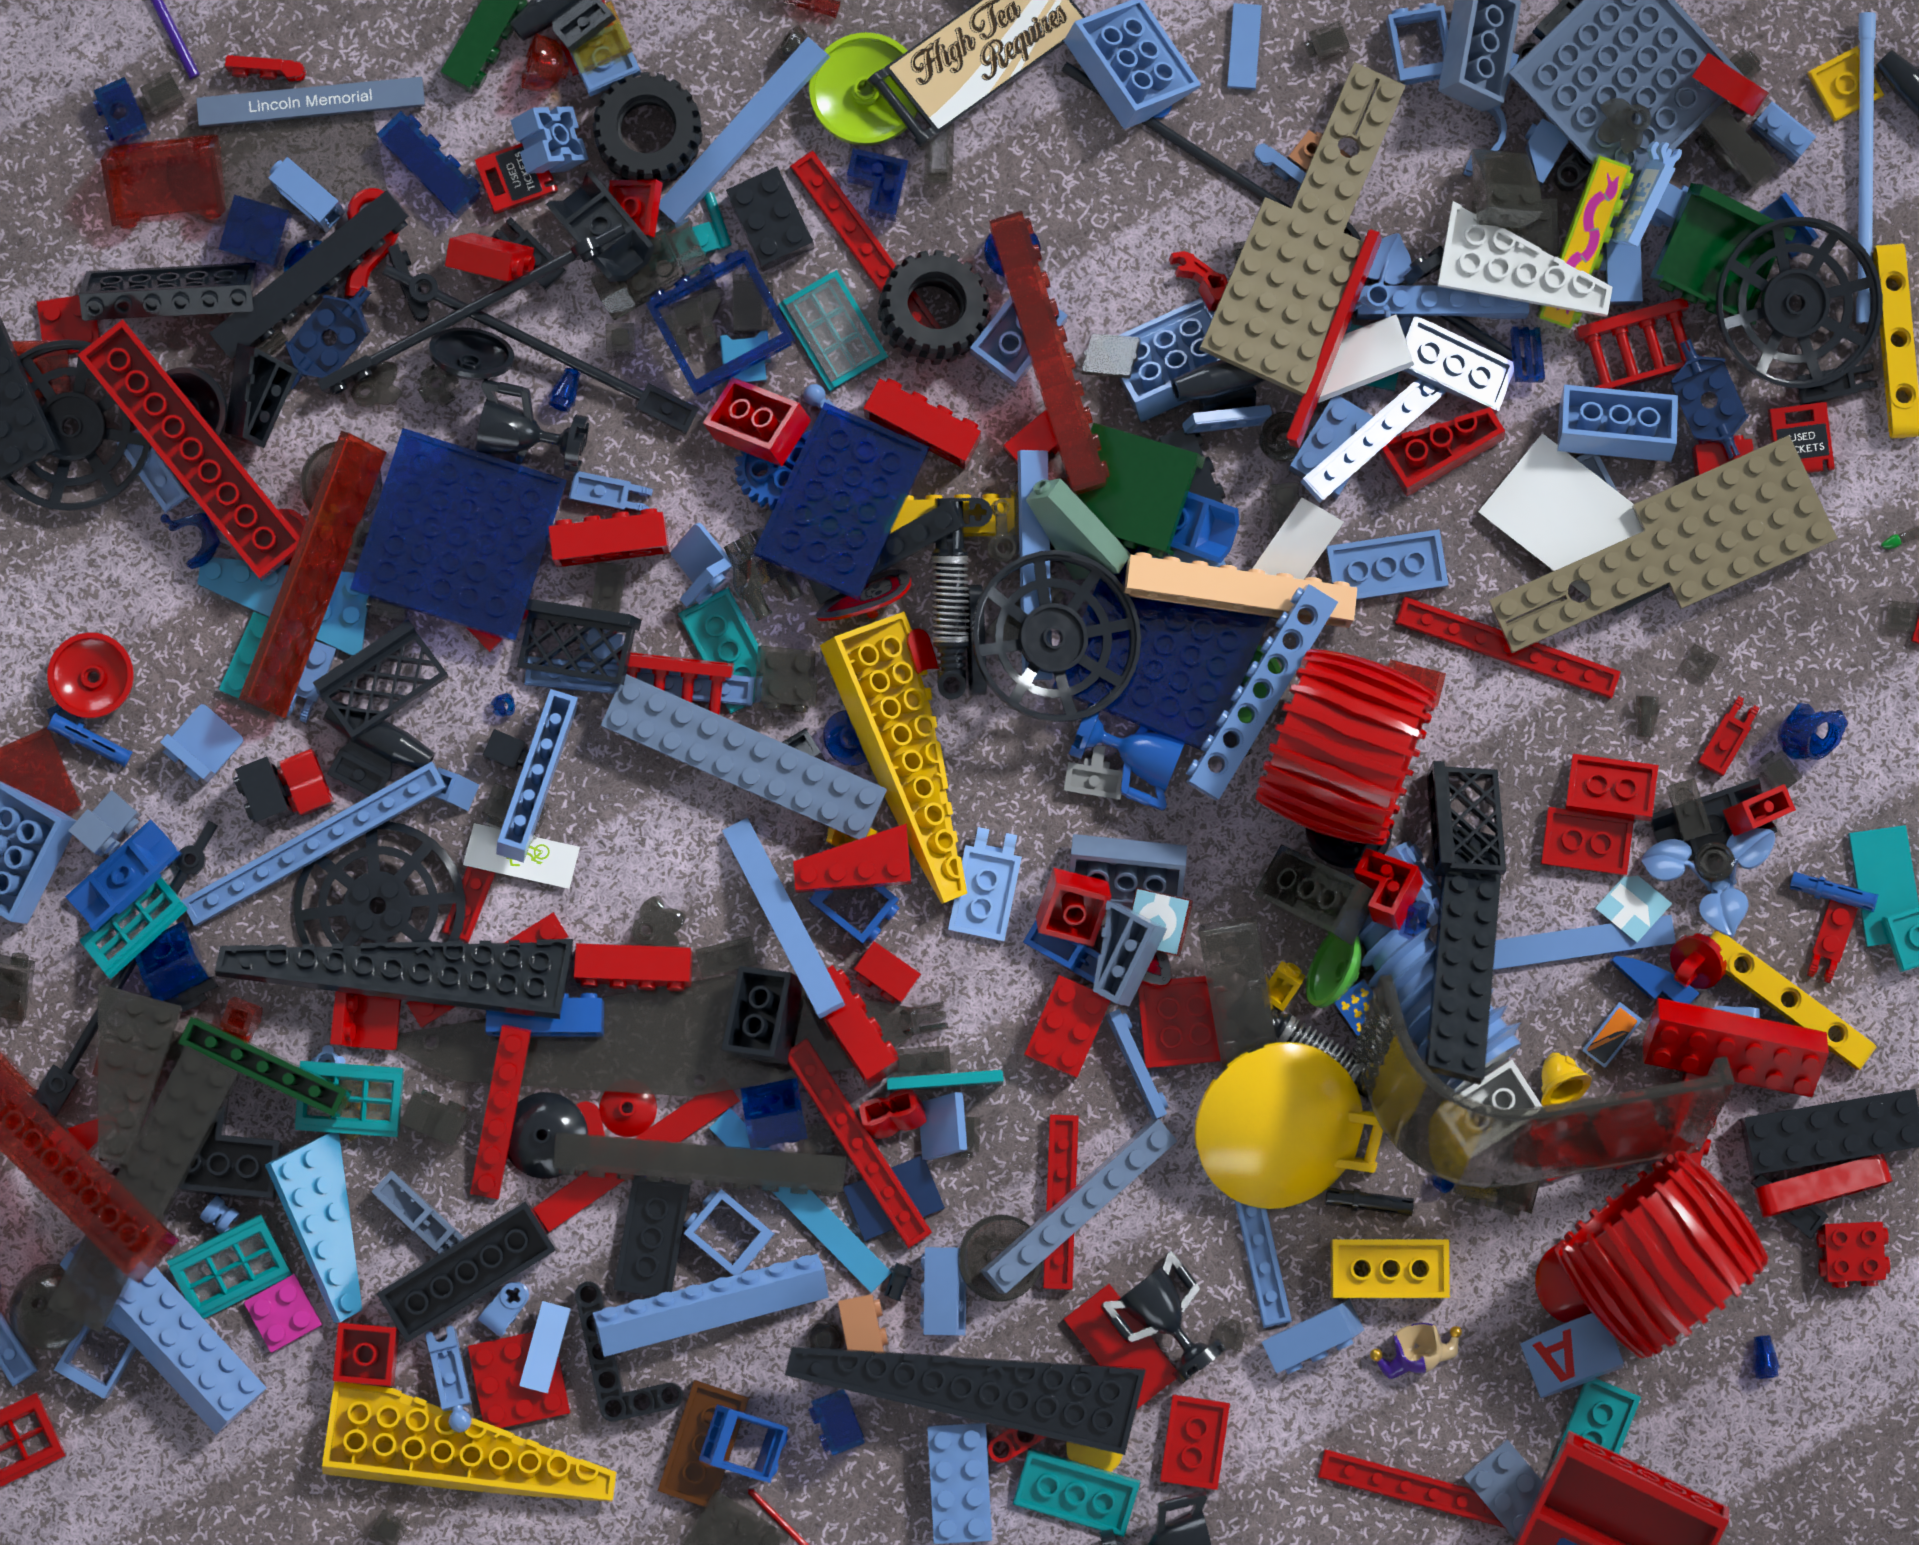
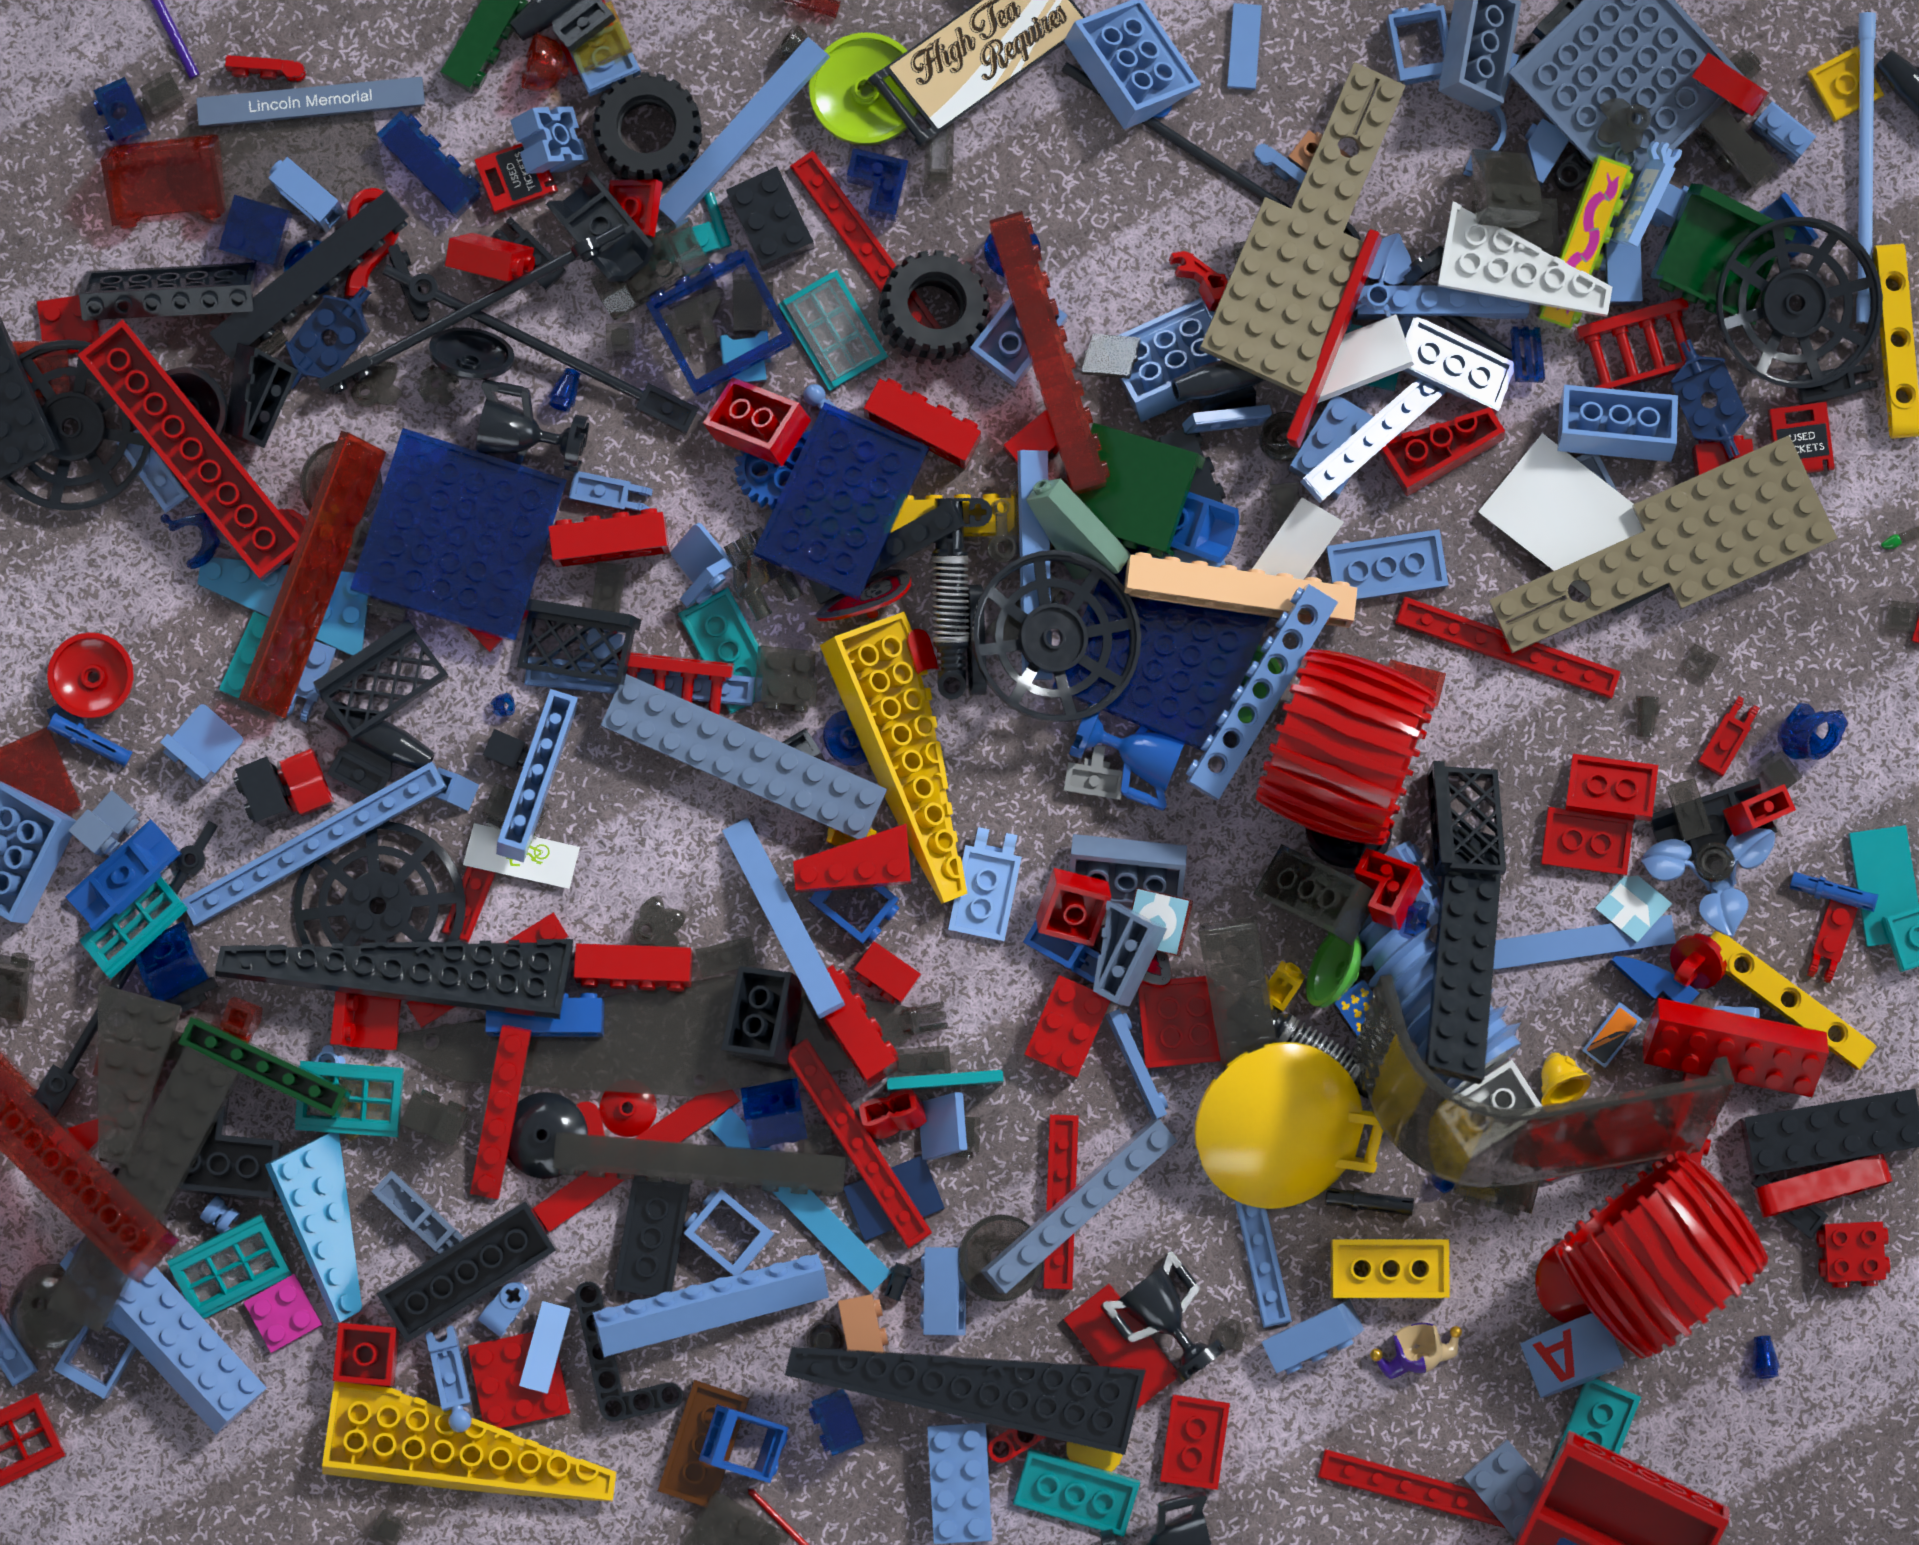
(1327, 42): clear smoke brick -> none

